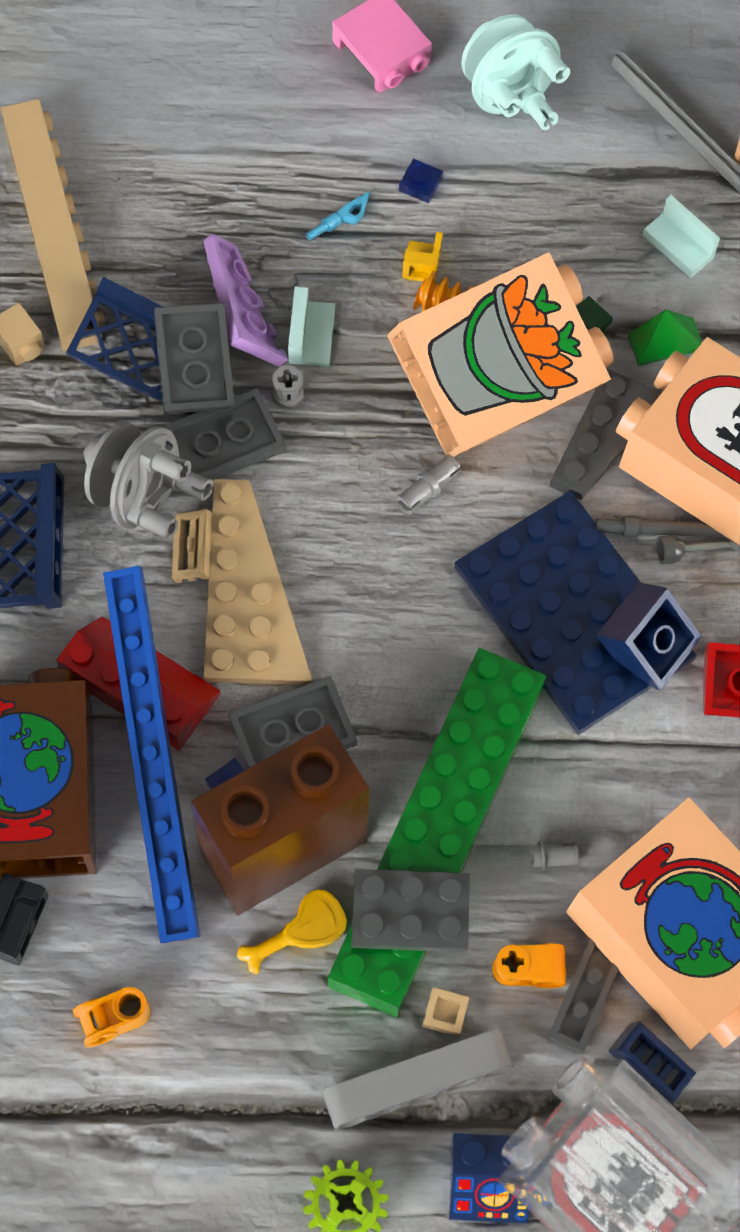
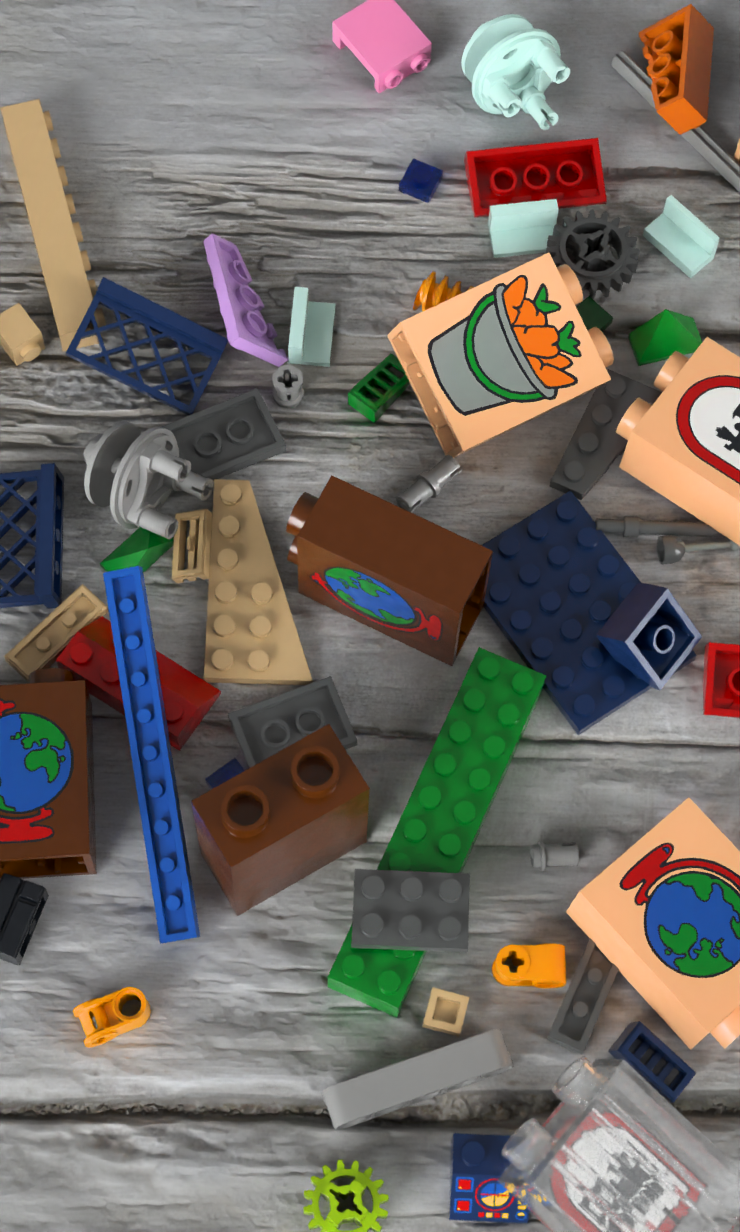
(53, 634): none -> tan tile
(139, 549): none -> green slope
(193, 358): dark grey plate -> none
(317, 924): yellow piece -> none
(343, 215): medium azure hand -> none
(366, 406): none -> green slope
(388, 568): none -> reddish brown brick
(422, 258): yellow panel -> none
(521, 227): none -> light aqua panel
(536, 172): none -> red slope
(585, 238): none -> dark grey gear
(680, 67): none -> orange wedge

